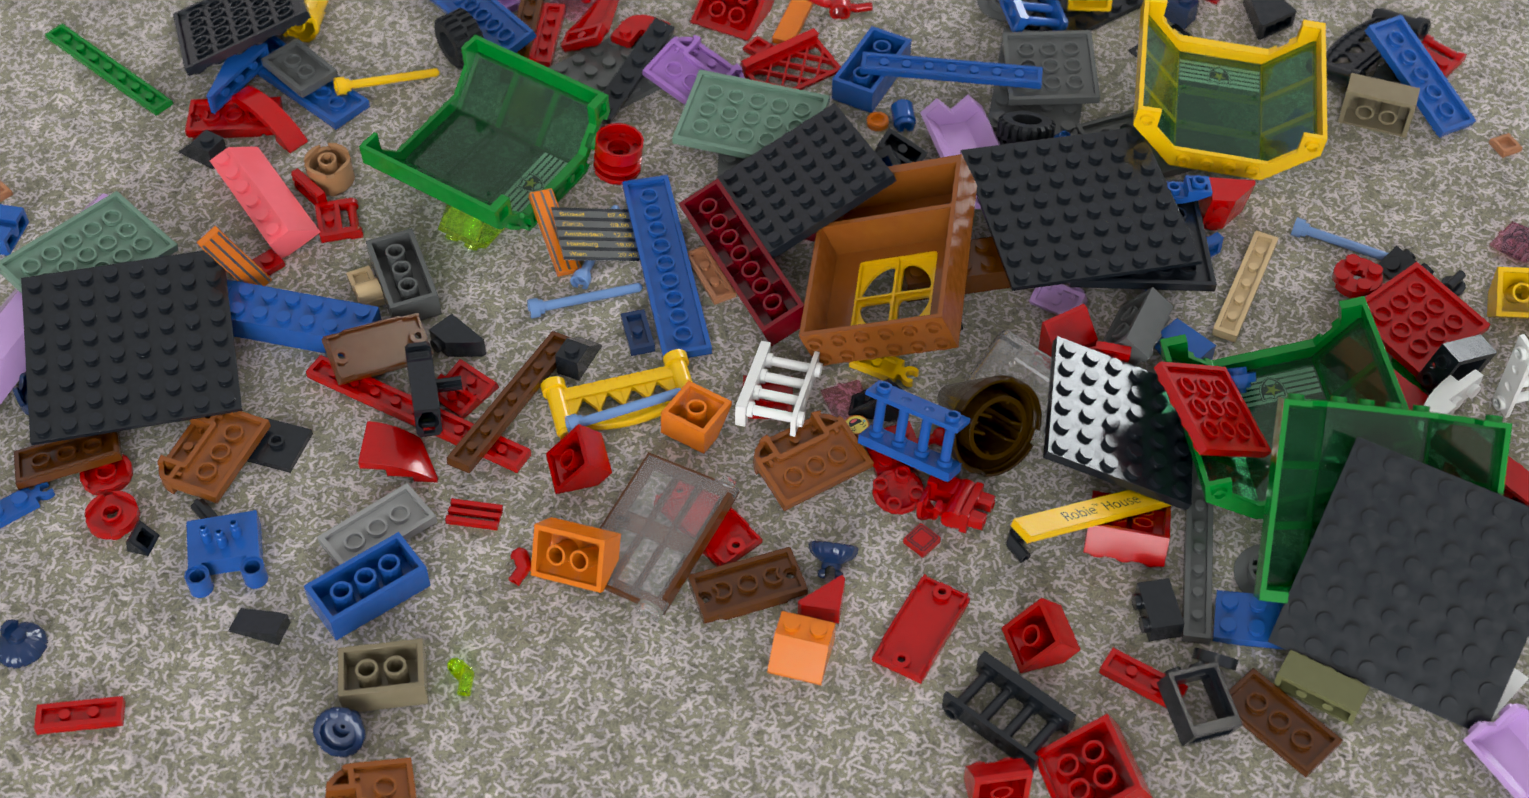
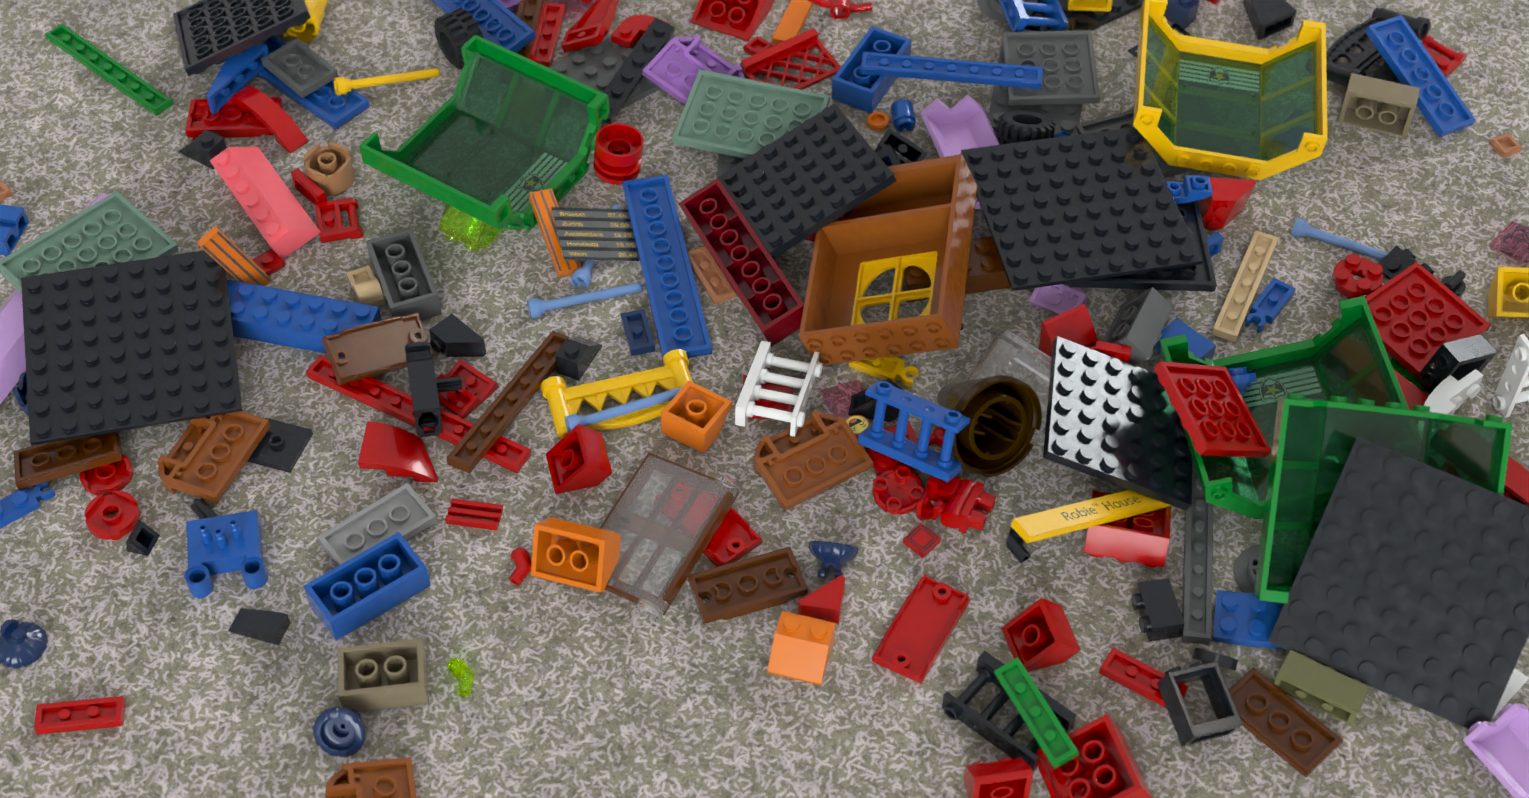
(1036, 713): none -> green plate
(1270, 304): none -> blue plate

